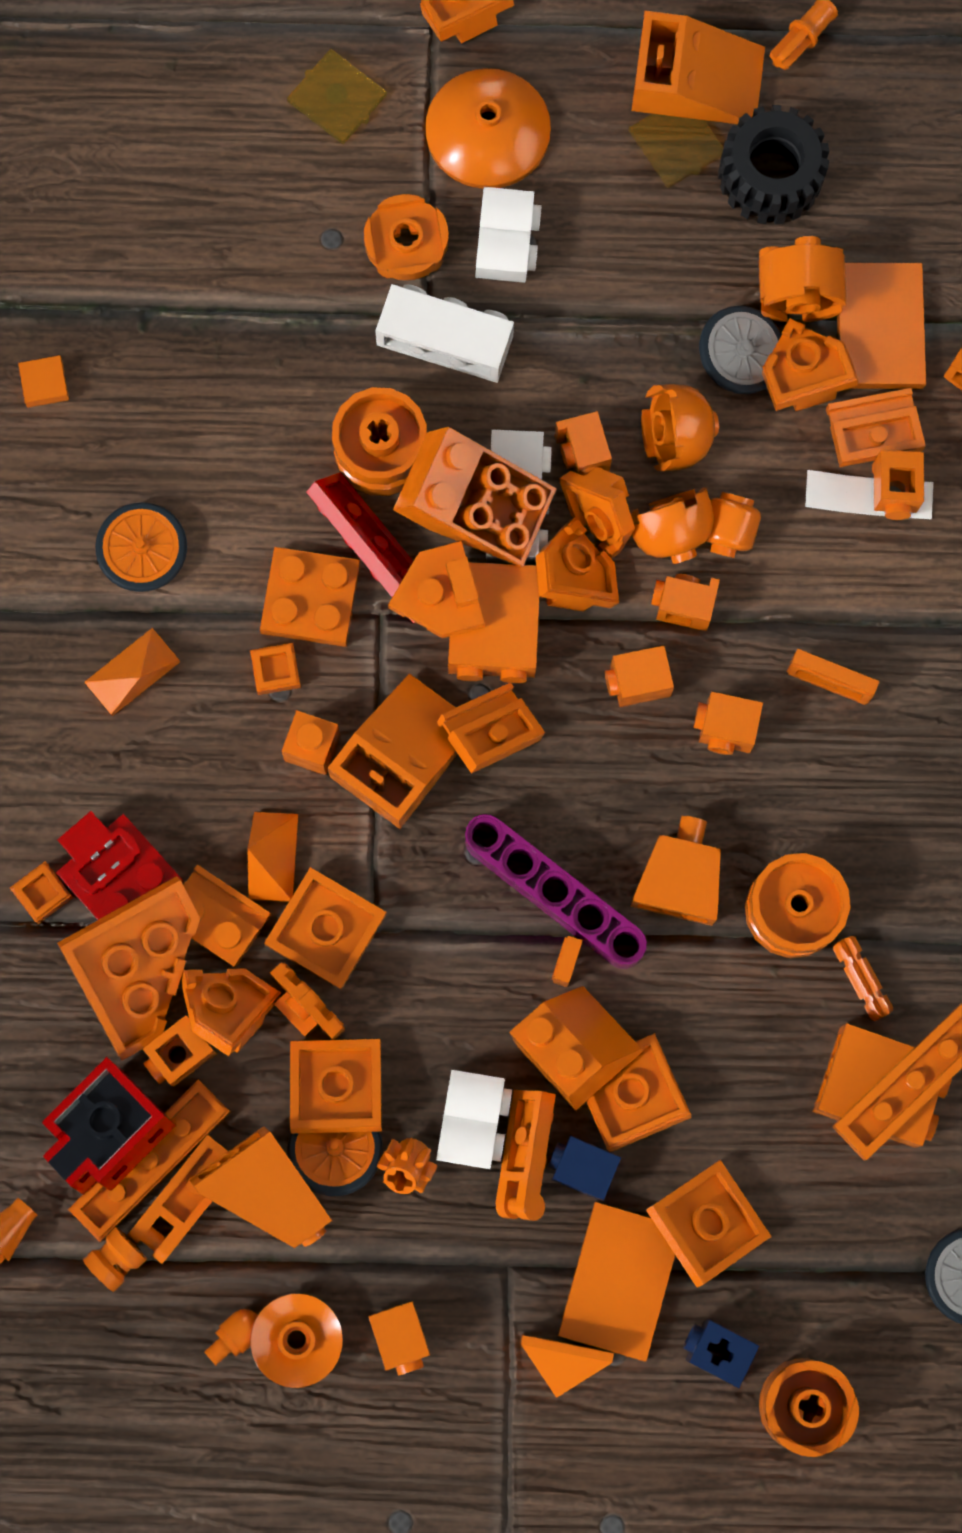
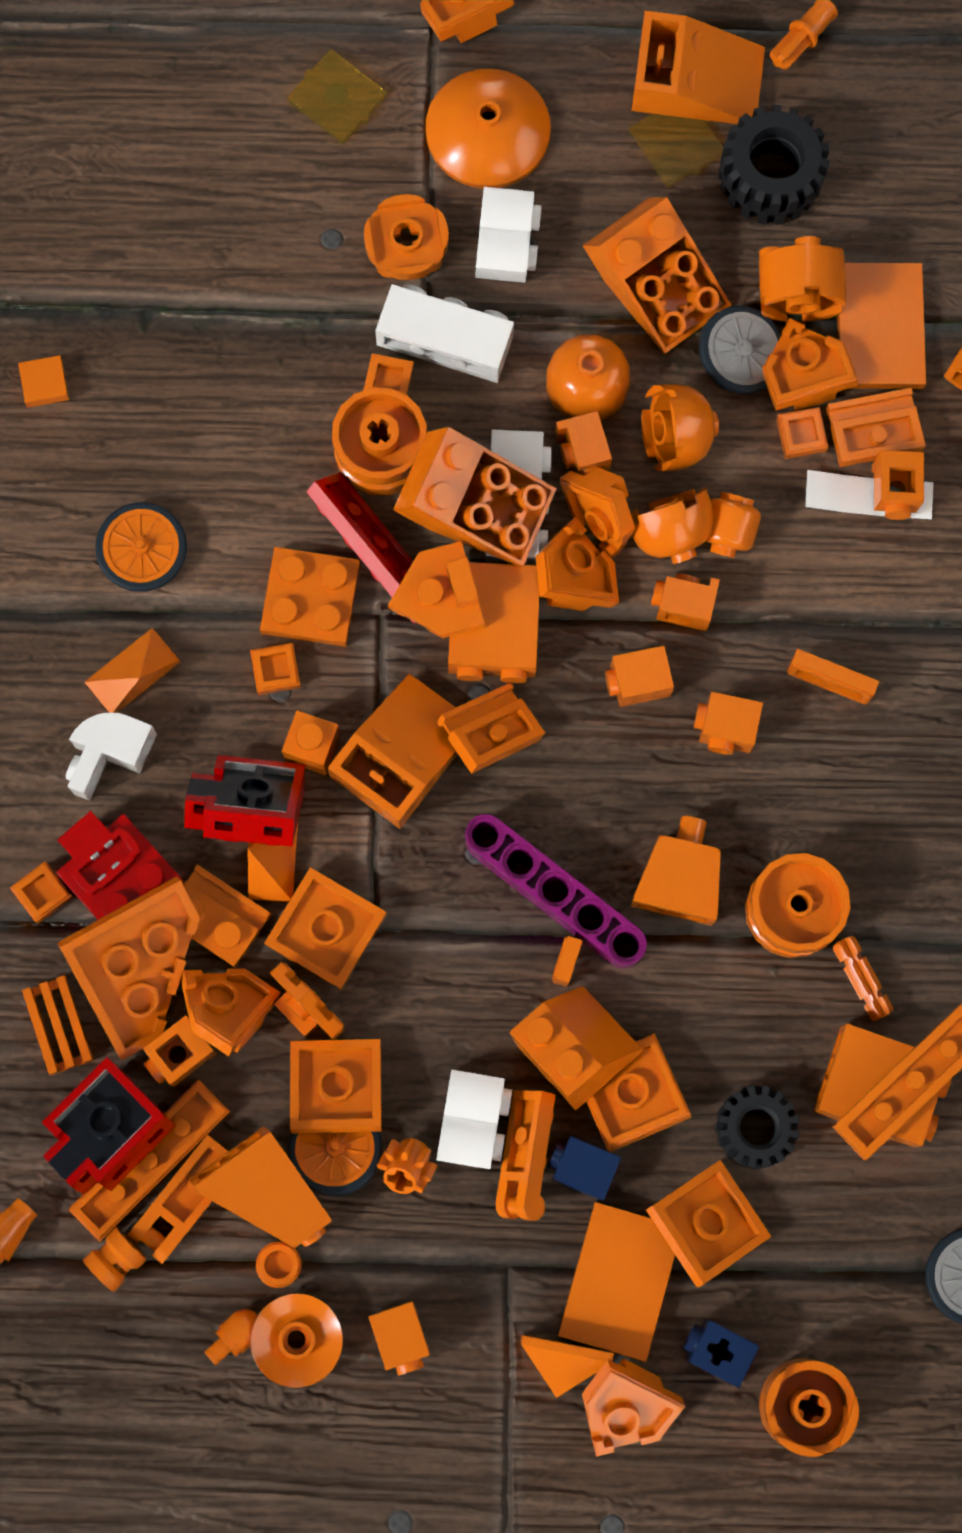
(45, 989): none -> orange tile
(104, 739): none -> white brick
(247, 801): none -> piece
(278, 1264): none -> orange tile
(389, 373): none -> orange plate
(588, 377): none -> orange cylinder
(628, 1406): none -> orange plate
(657, 272): none -> orange slope
(784, 1127): none -> black tyre
(802, 433): none -> orange tile

